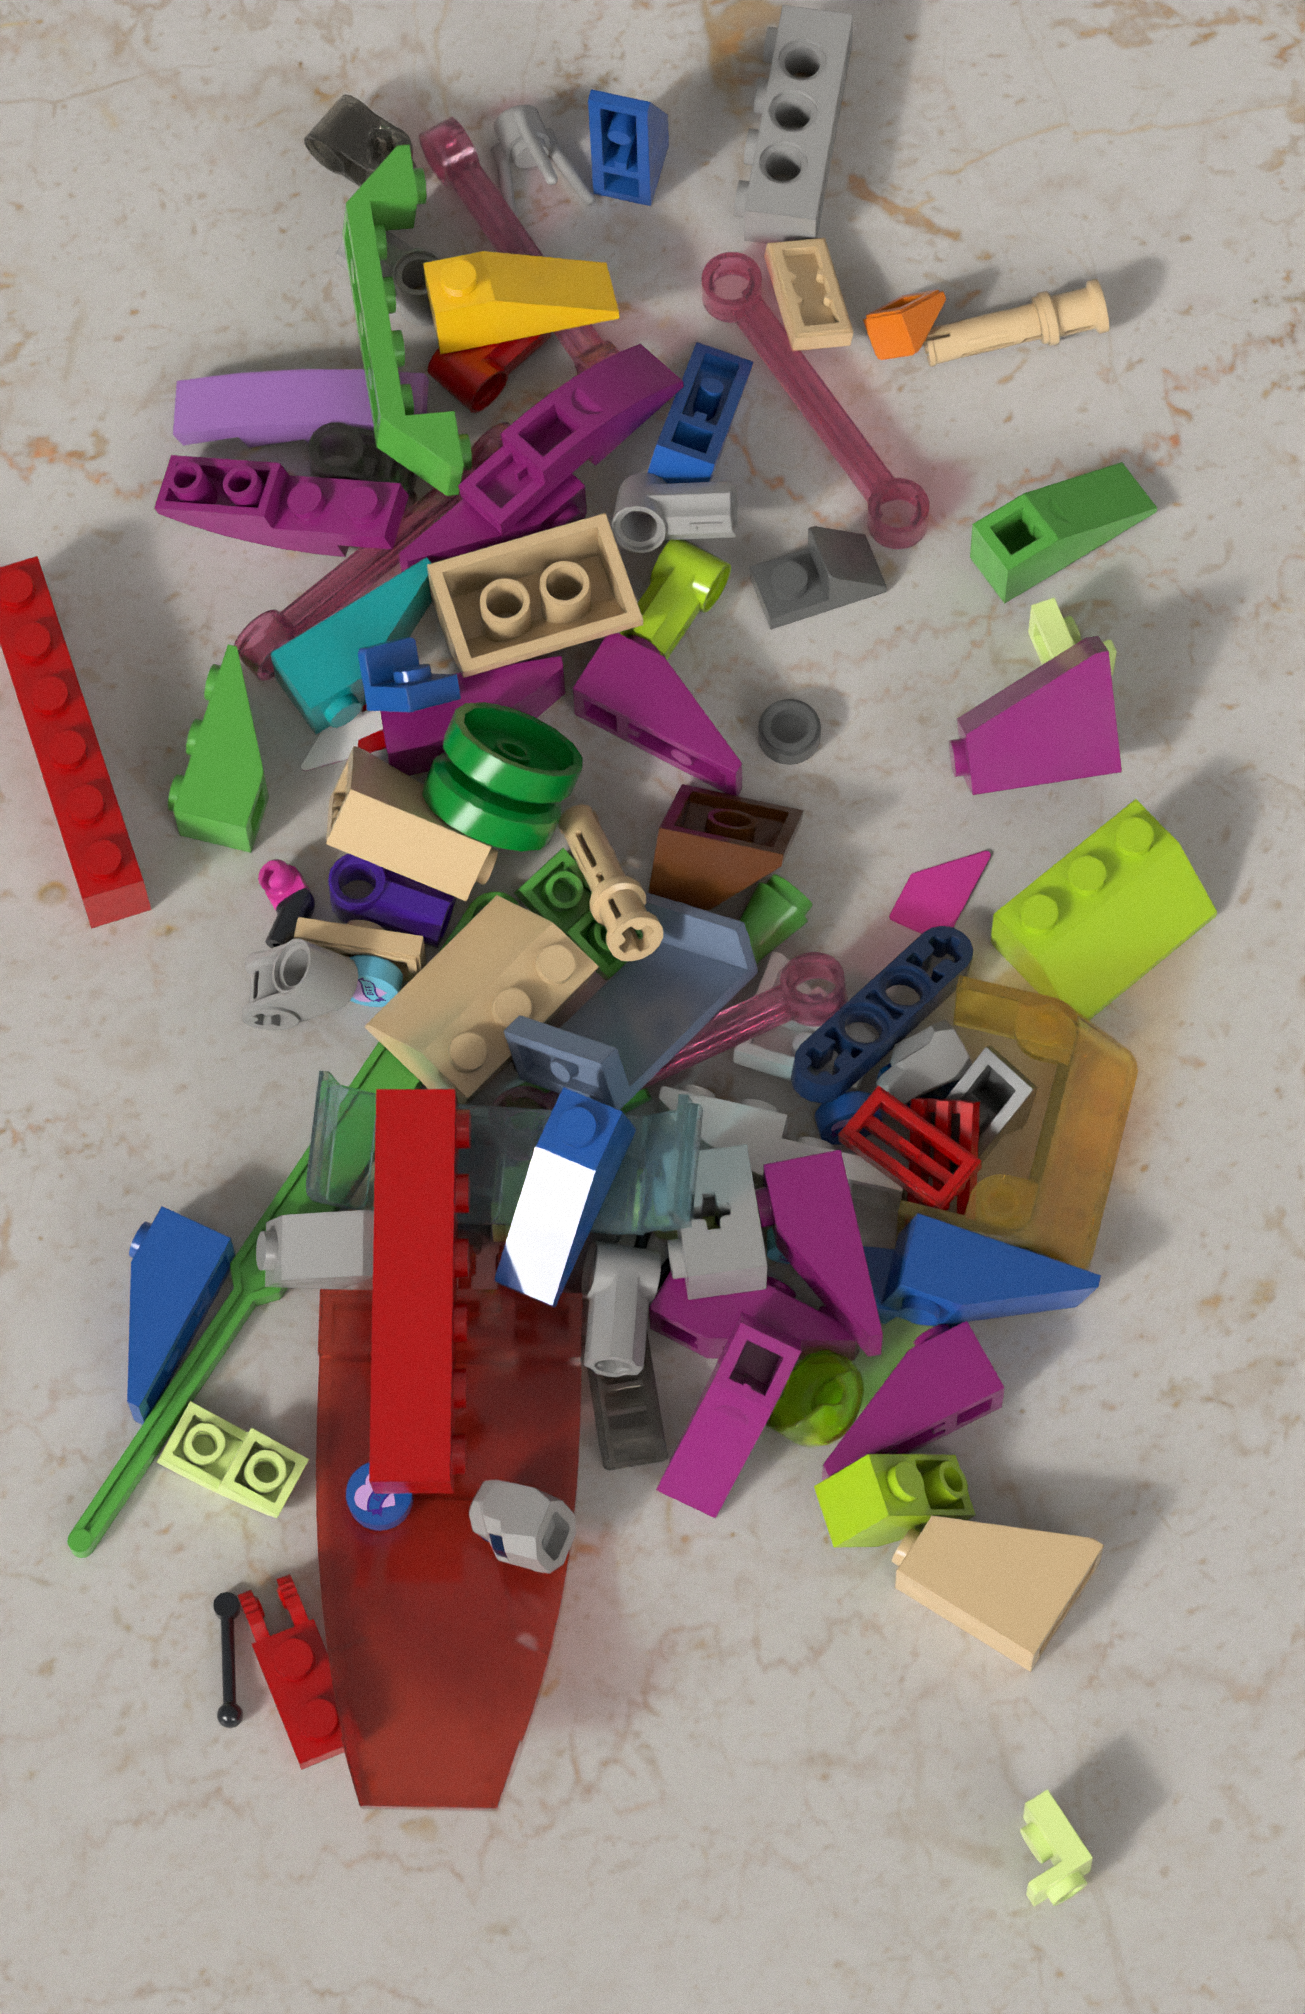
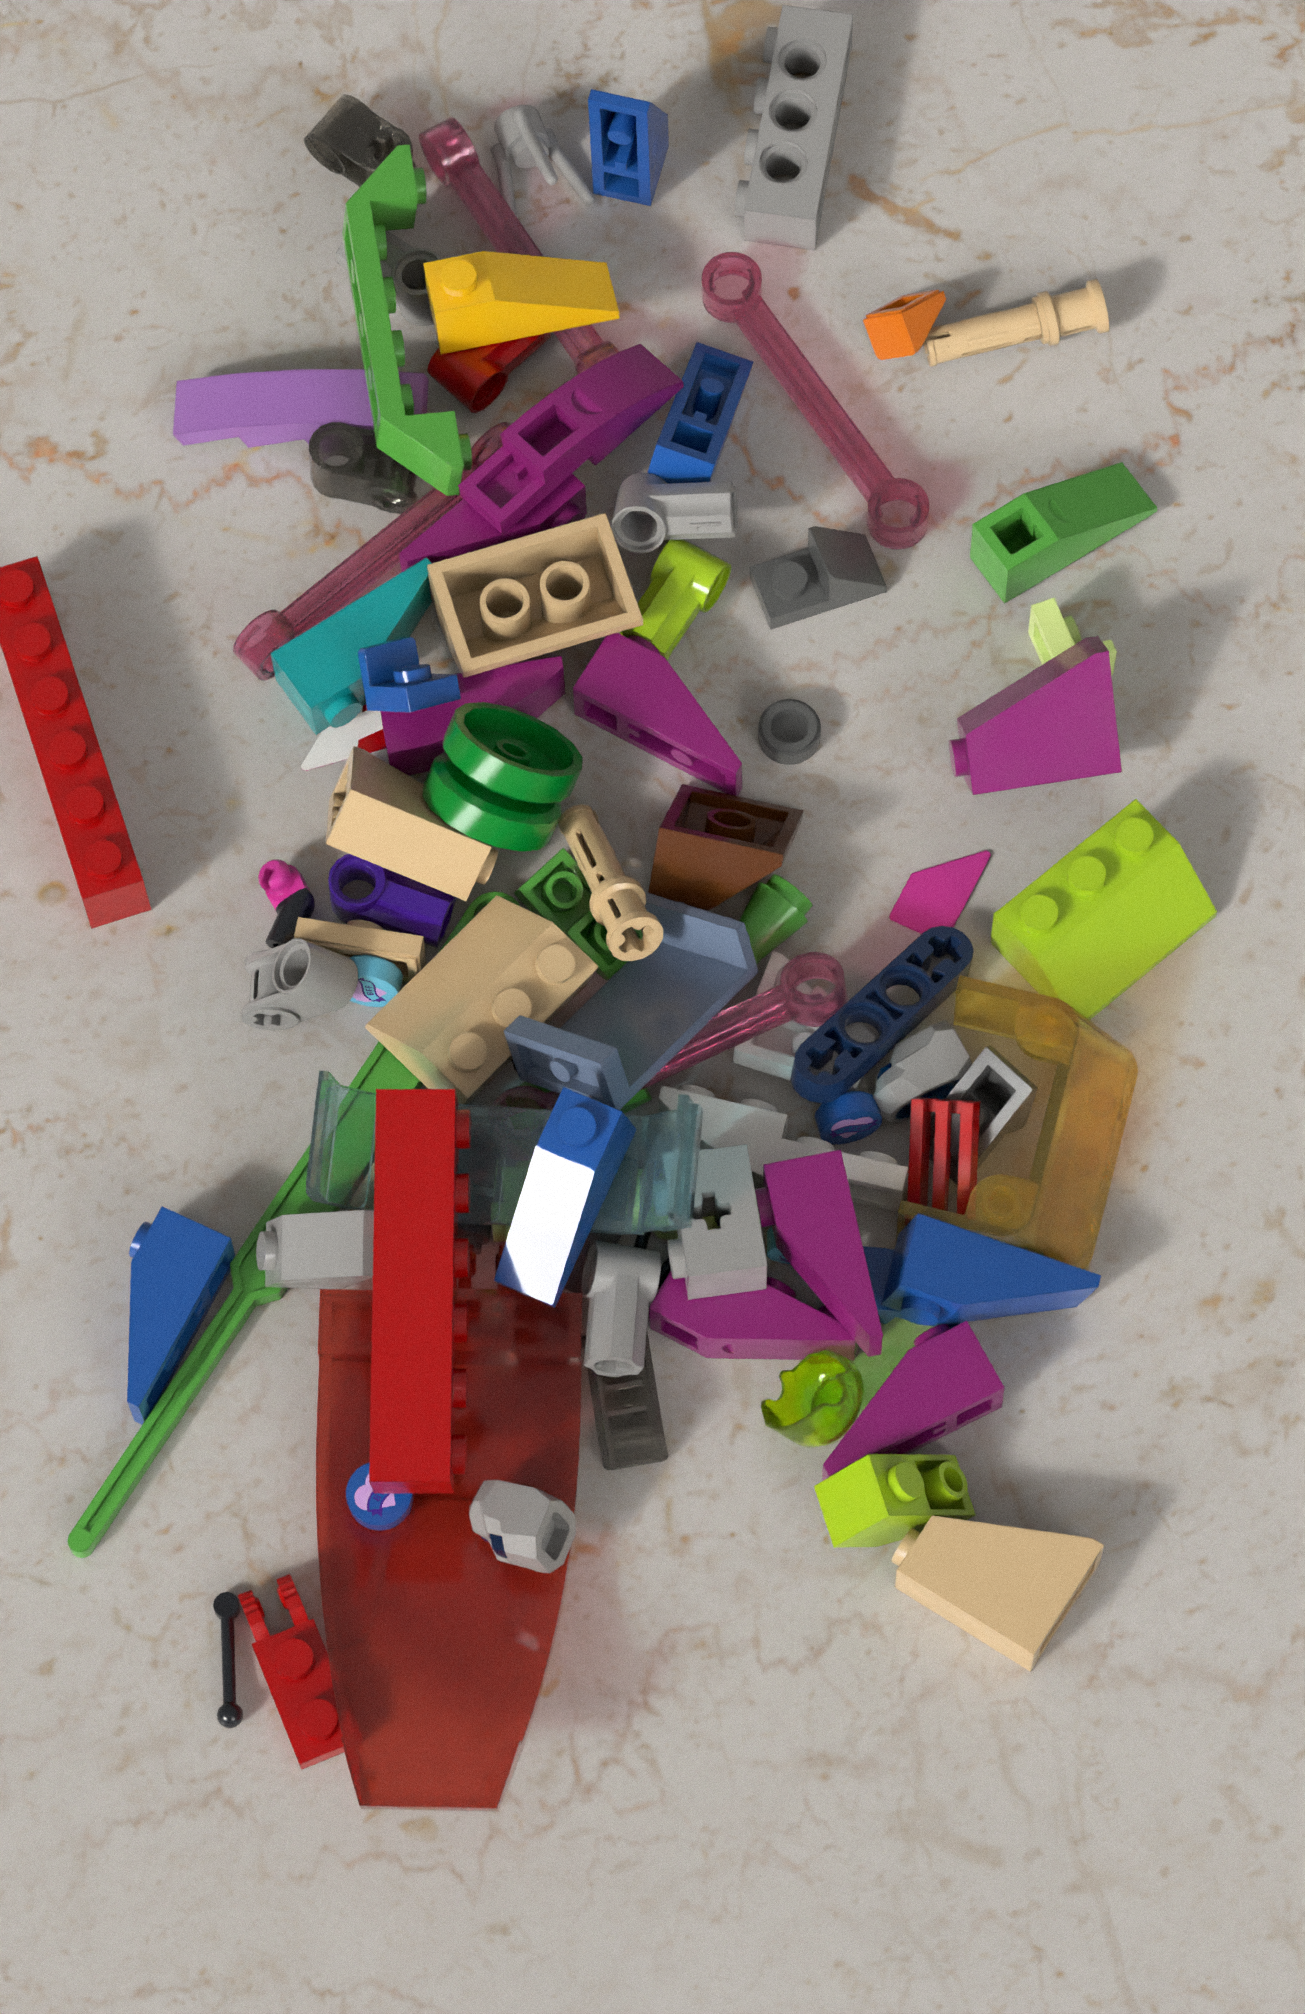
(225, 781): bright green slope -> none
(232, 1461): yellowish green slope -> none
(281, 510): magenta slope -> none
(730, 1414): magenta slope -> none
(808, 294): tan plate -> none
(952, 1183): red tile -> none
(1054, 1838): yellowish green bracket -> none

